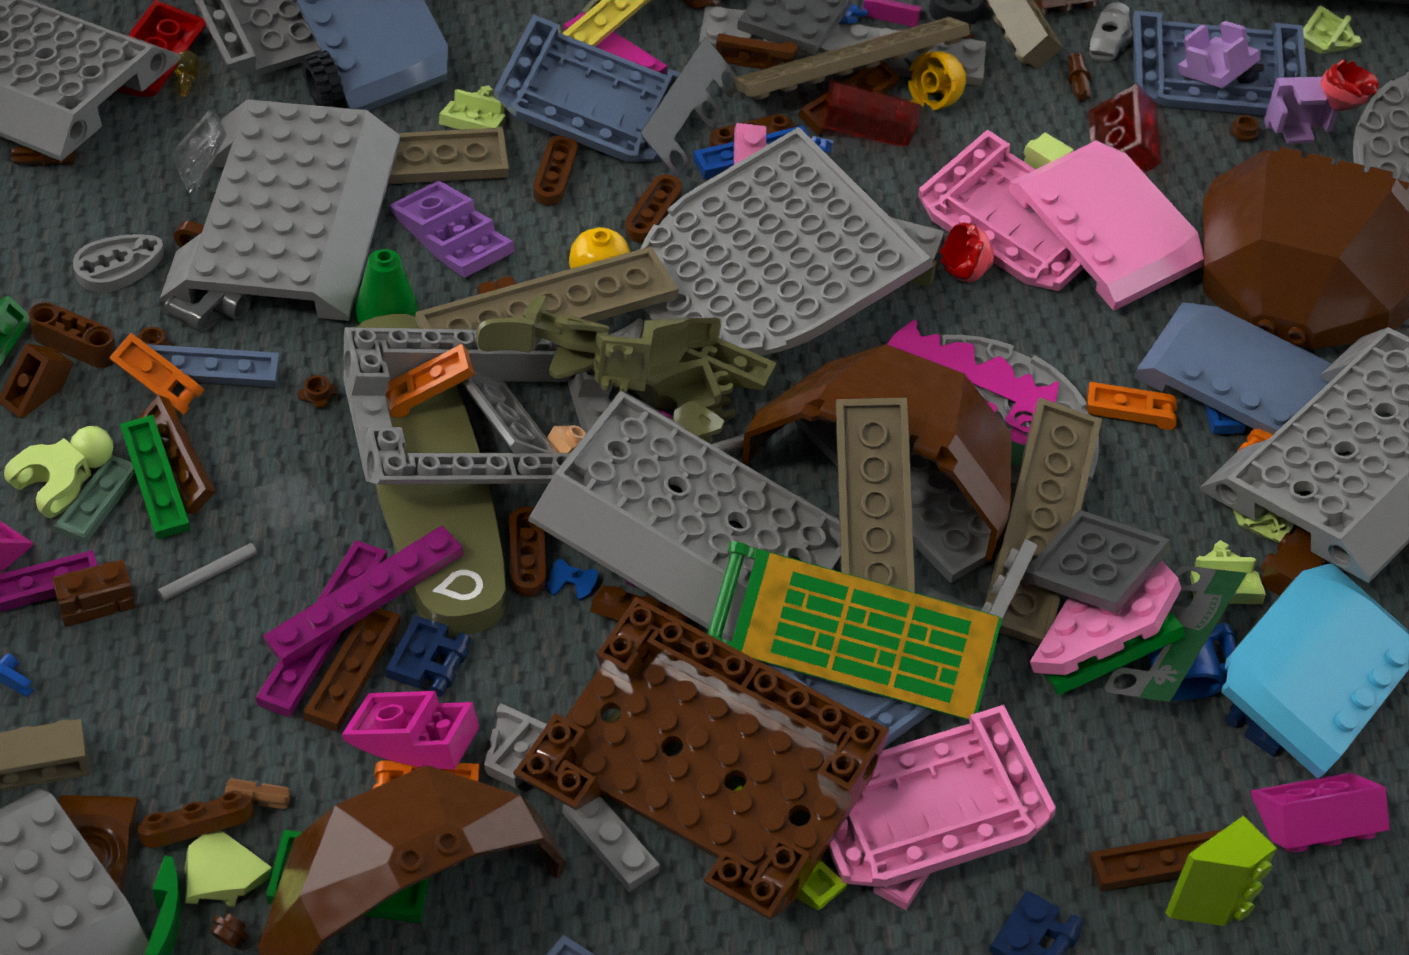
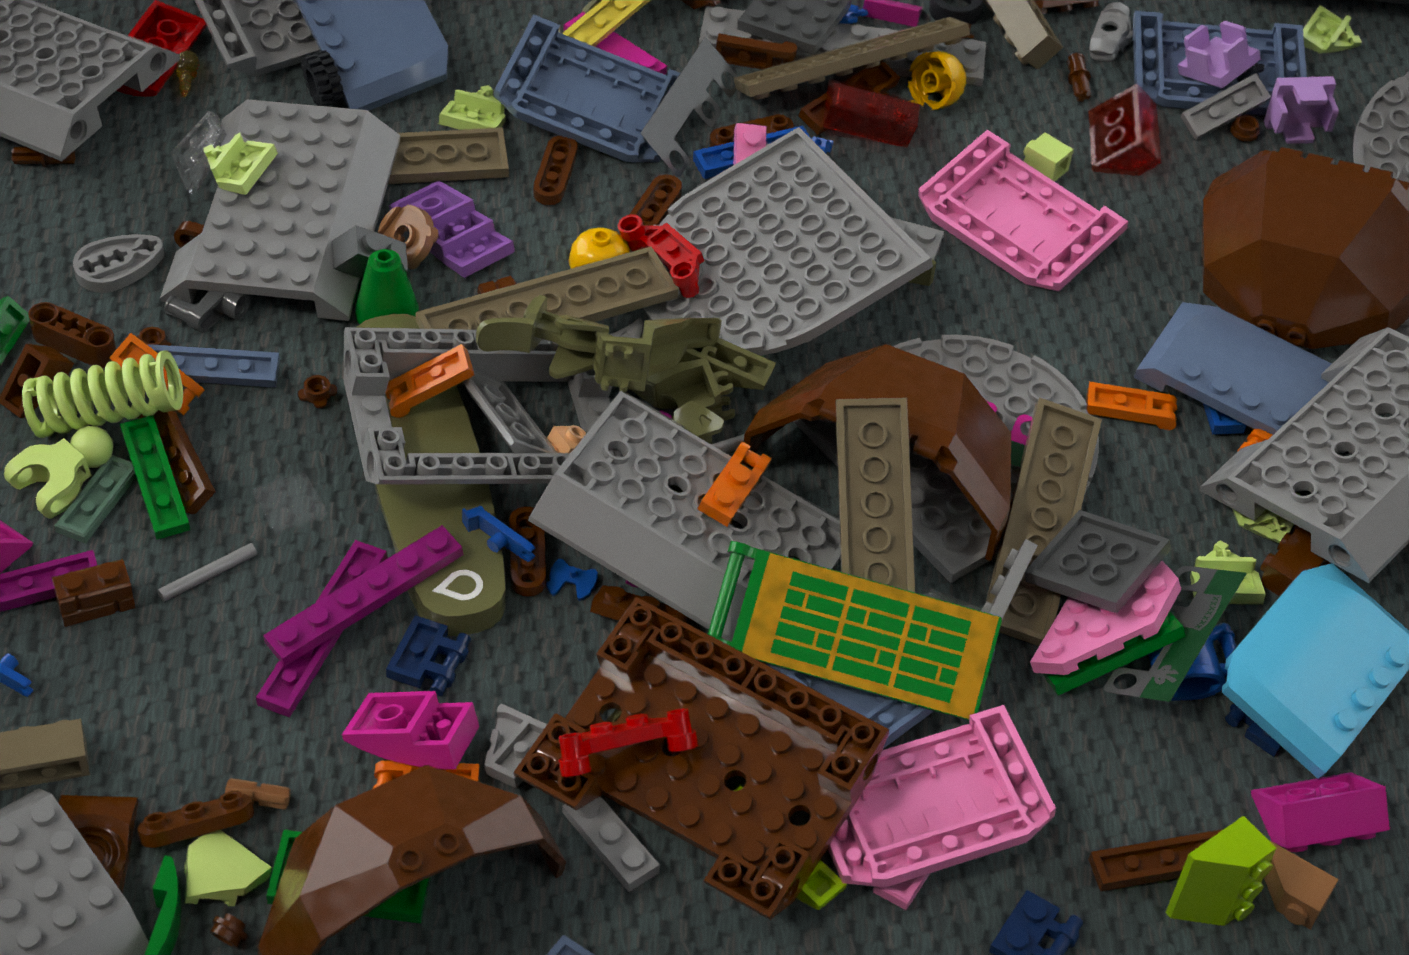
(100, 388): none -> yellowish green piece
(239, 163): none -> yellowish green slope
(351, 669): reddish brown plate -> none
(357, 244): none -> dark grey brick
(420, 228): none -> medium nougat plate
(500, 533): none -> blue piece
(638, 728): none -> red plate
(671, 248): none -> red plate
(734, 484): none -> orange plate
(967, 252): red hair -> none
(992, 375): dark pink piece -> none
(1112, 221): bright pink slope -> none
(1225, 106): none -> light grey plate
(1298, 887): none -> medium nougat slope
(1348, 85): red hair -> none

